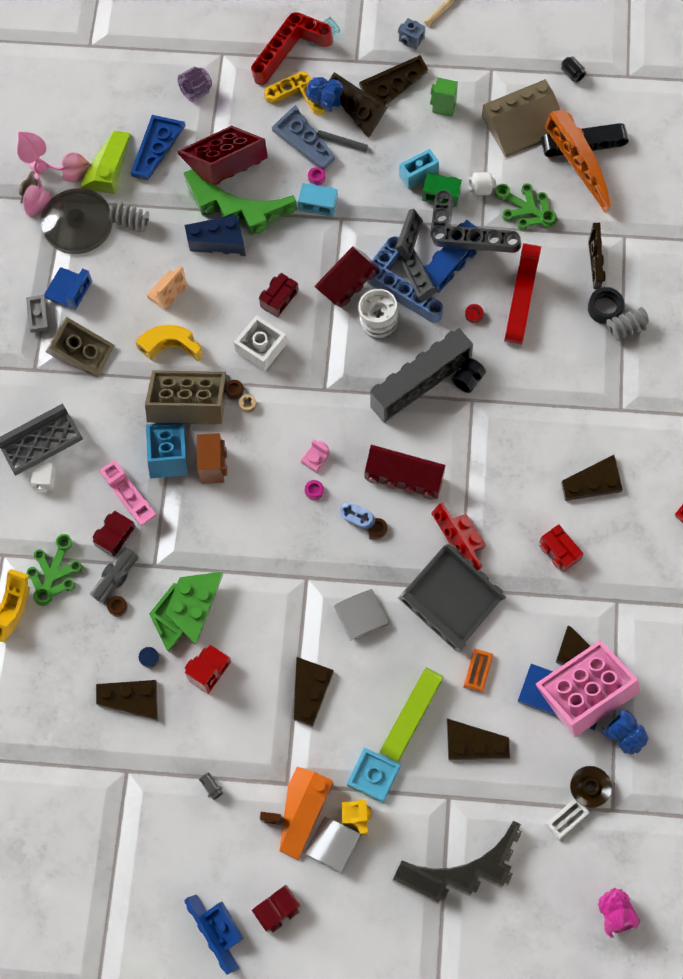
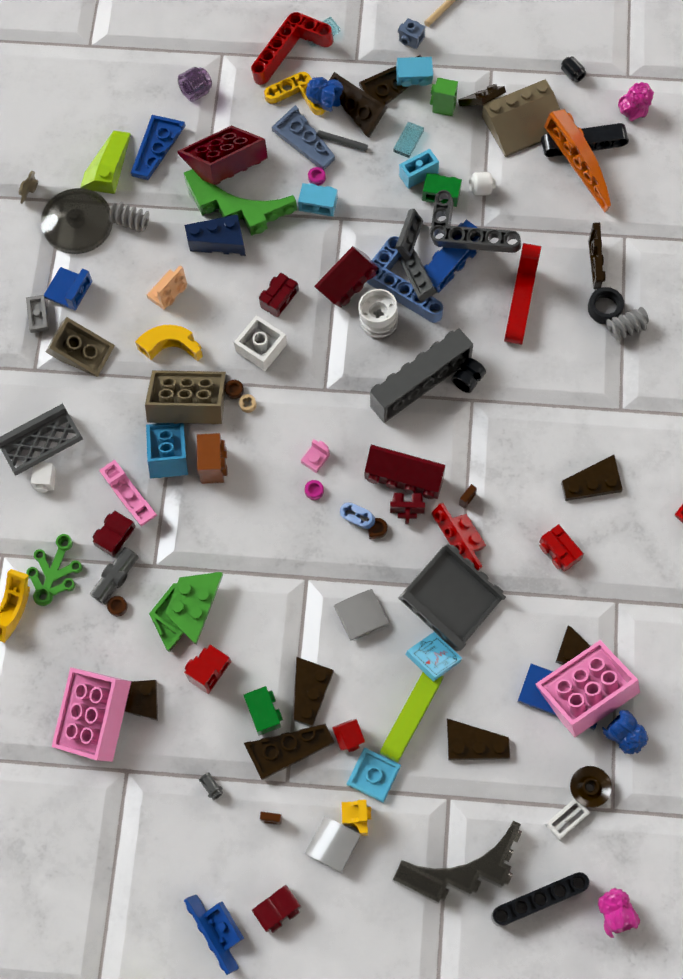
(29, 149): bright pink plant -> none
(91, 714): none -> bright pink slope
(148, 657): dark blue tile -> none
(262, 710): none -> green brick
(284, 750): none -> dark brown wing
(303, 805): orange wedge -> none
(349, 735): none -> red brick
(407, 510): none -> dark red hips
(408, 139): none -> clear light blue tile
(414, 71): none -> medium azure brick
(433, 656): none -> medium azure tile
(468, 495): none -> reddish brown tile
(474, 313): red tile -> none
(474, 686): orange tile -> none
(483, 96): none -> dark brown wing
(527, 208): bright green plant -> none
(550, 897): none -> black beam
(636, 101): none -> dark pink hair

